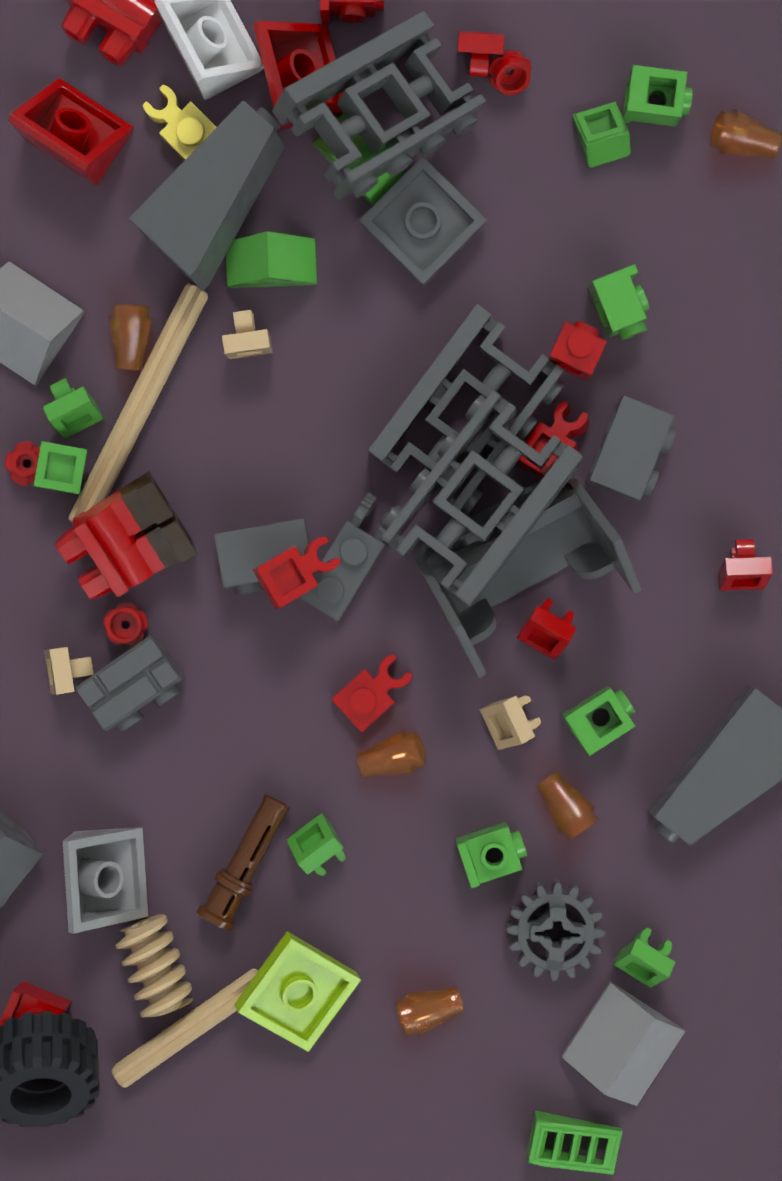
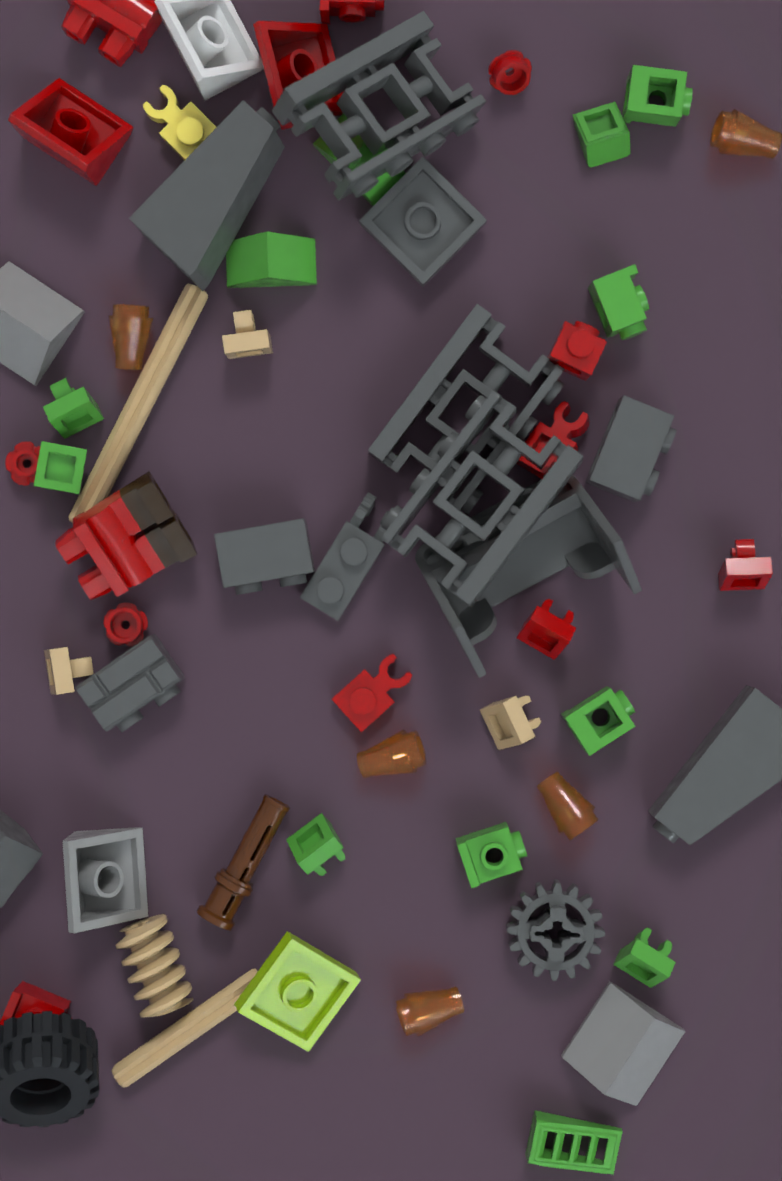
(290, 574): red plate -> none
(480, 46): red tile -> none

